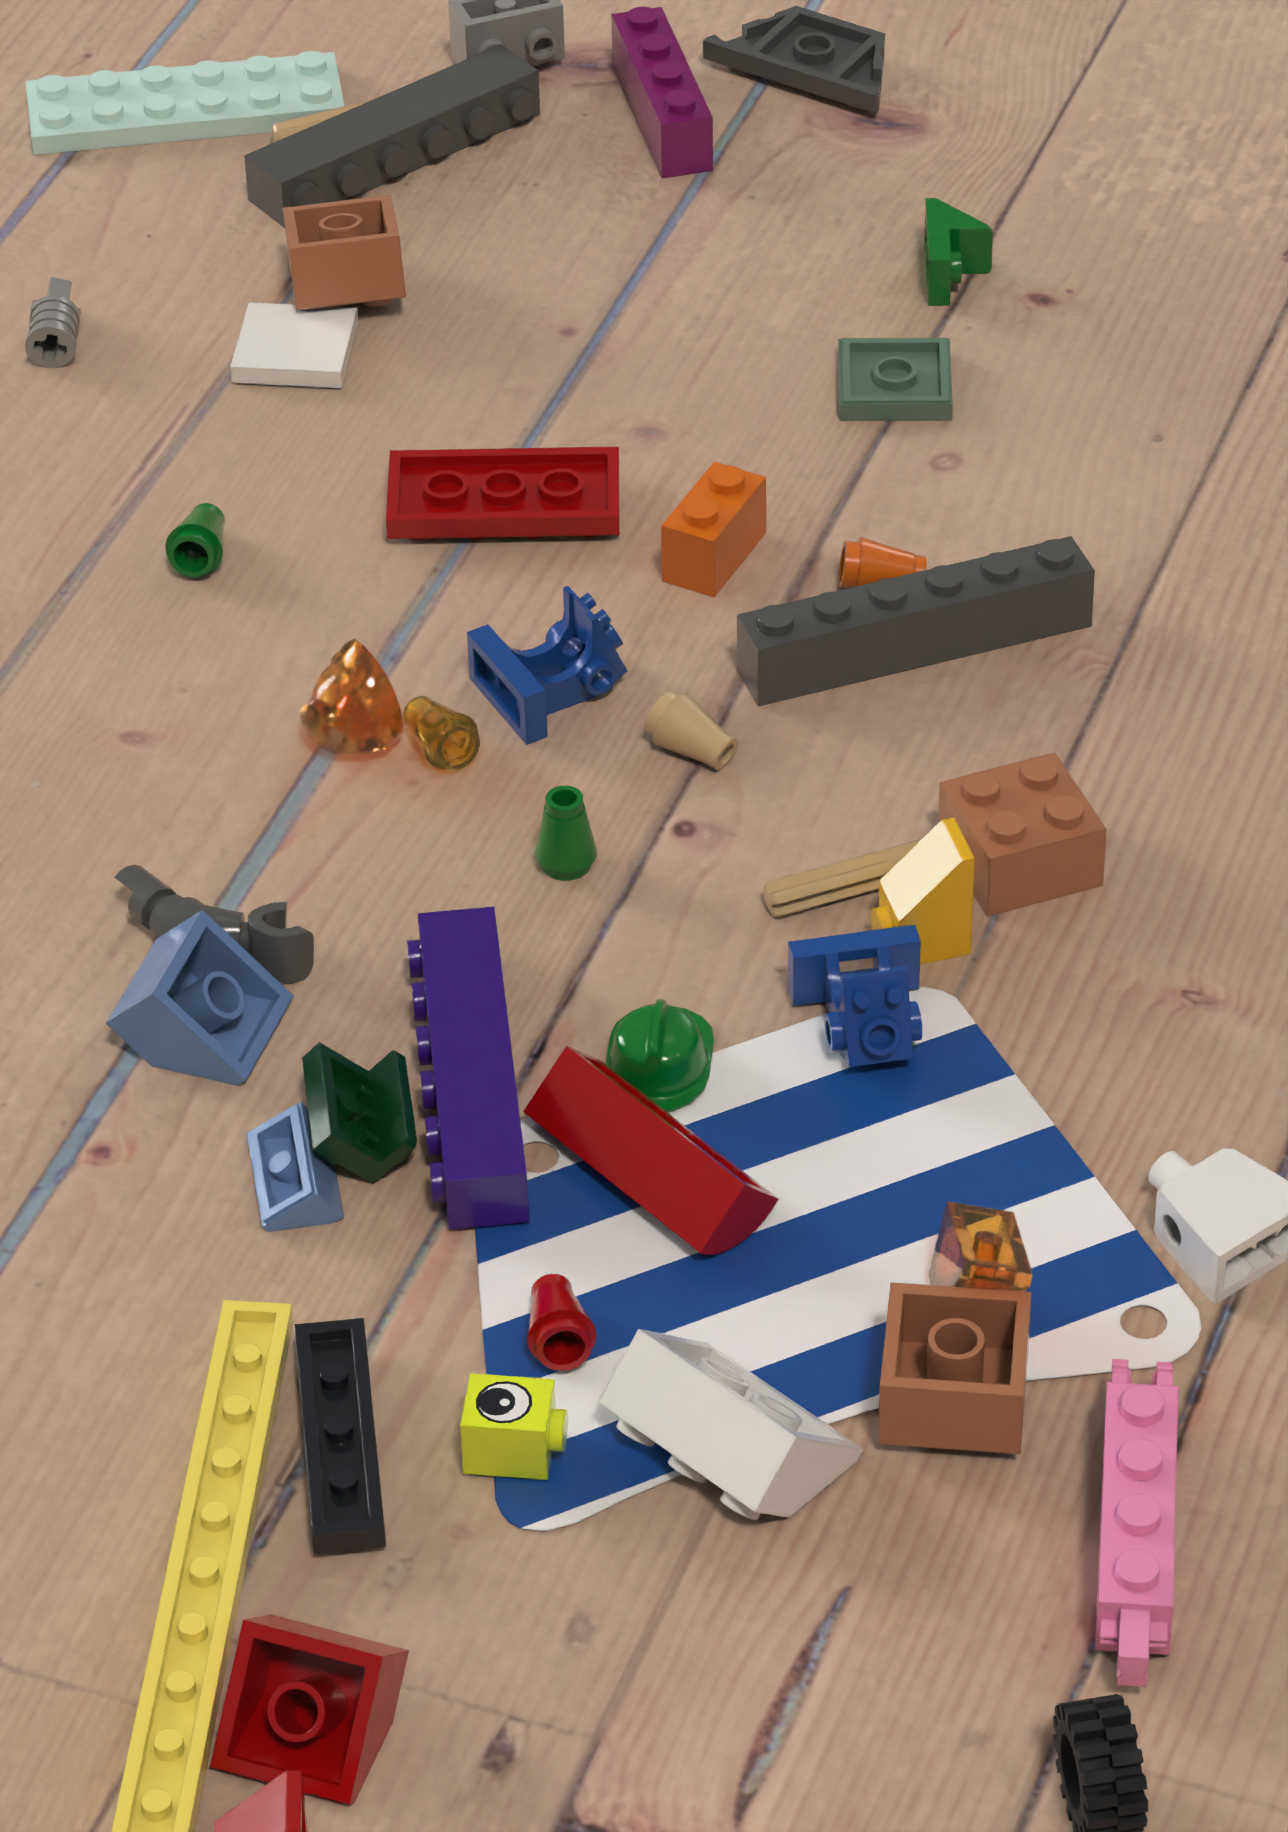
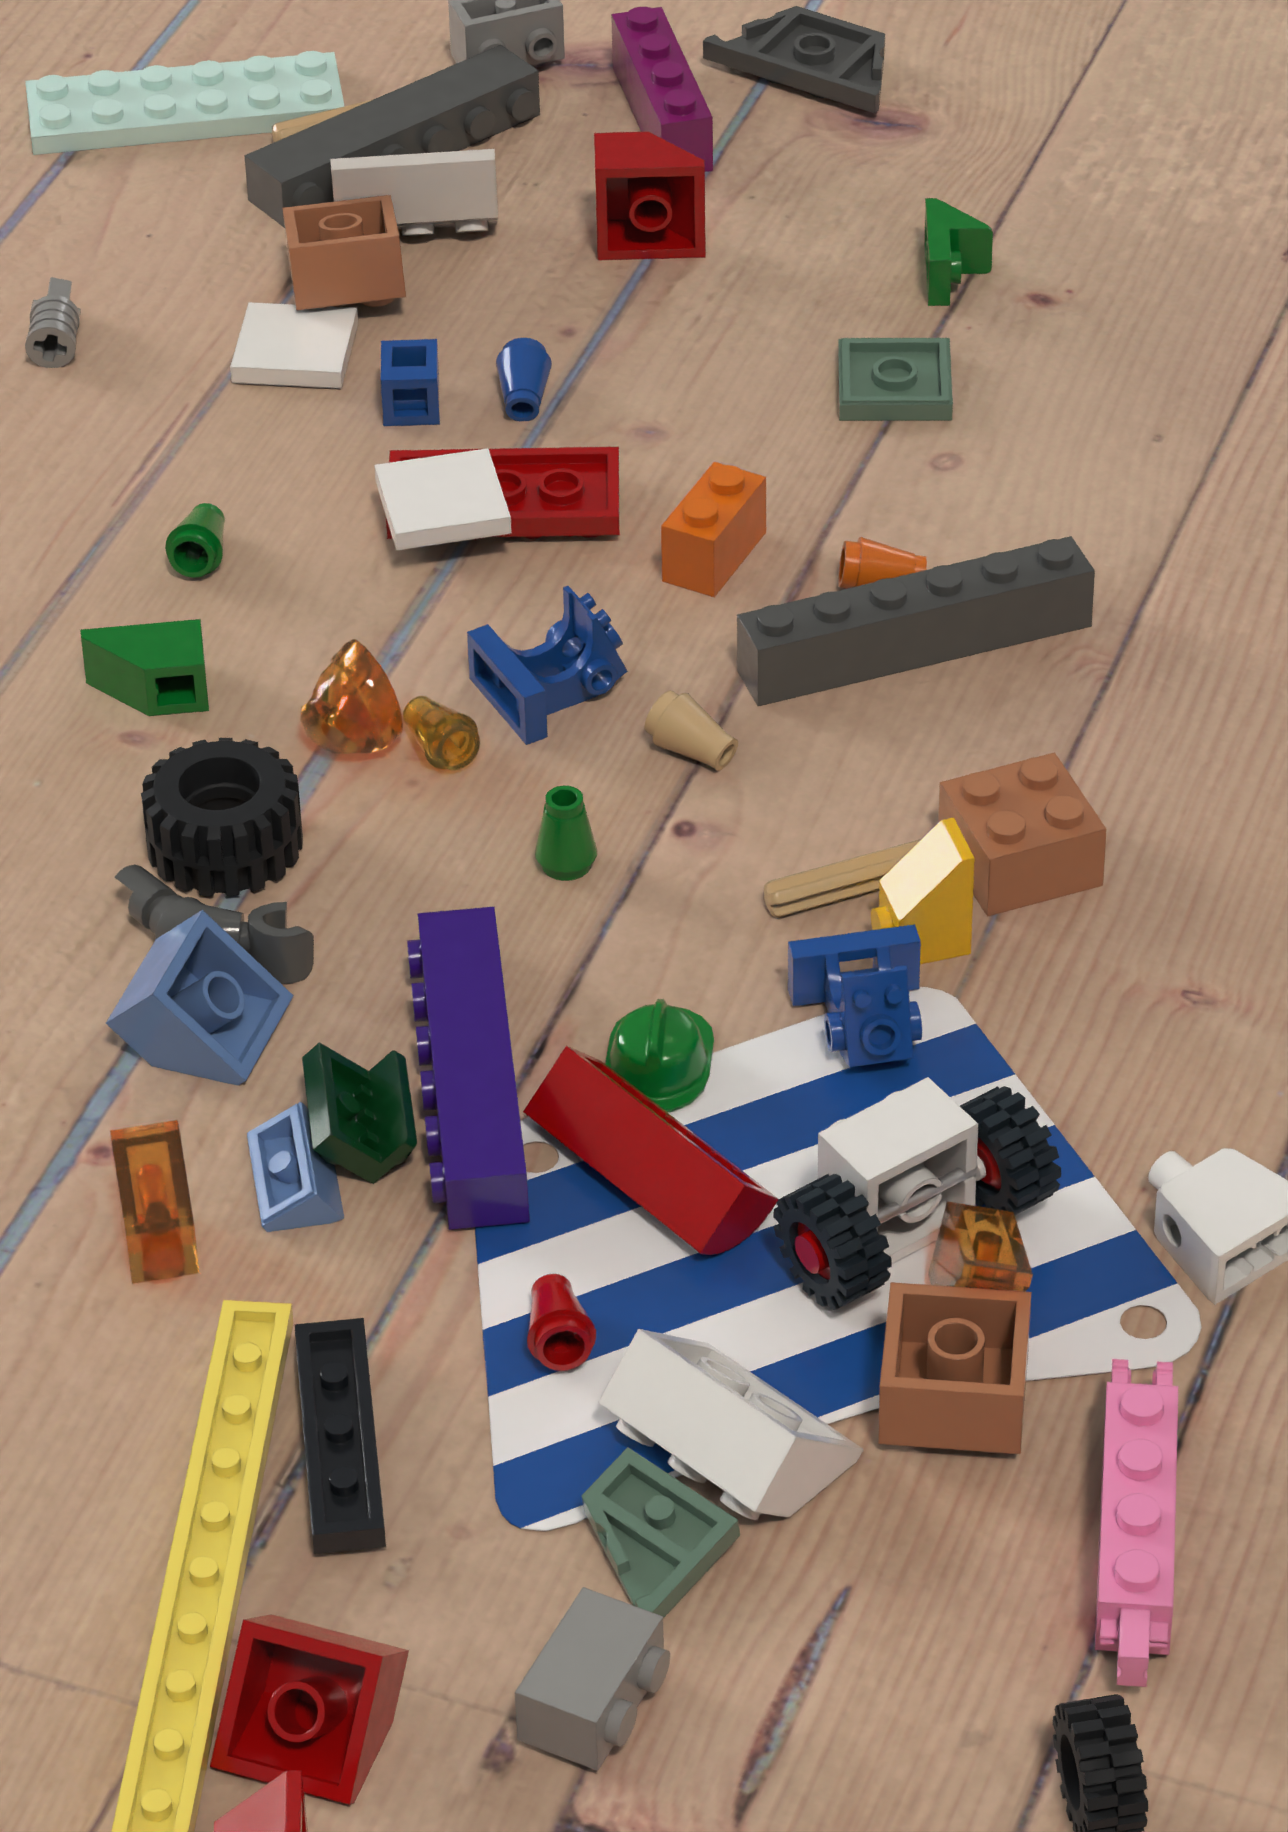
(149, 666): none -> green slope
(154, 1201): none -> clear orange slope
(222, 816): none -> black tyre
(410, 382): none -> blue brick
(425, 187): none -> white slope
(442, 499): none -> white tile
(511, 1426): neon yellow brick -> none
(523, 375): none -> blue cone
(591, 1679): none -> light grey brick
(648, 198): none -> red slope
(655, 1531): none -> sand green wing
(890, 1179): none -> brick

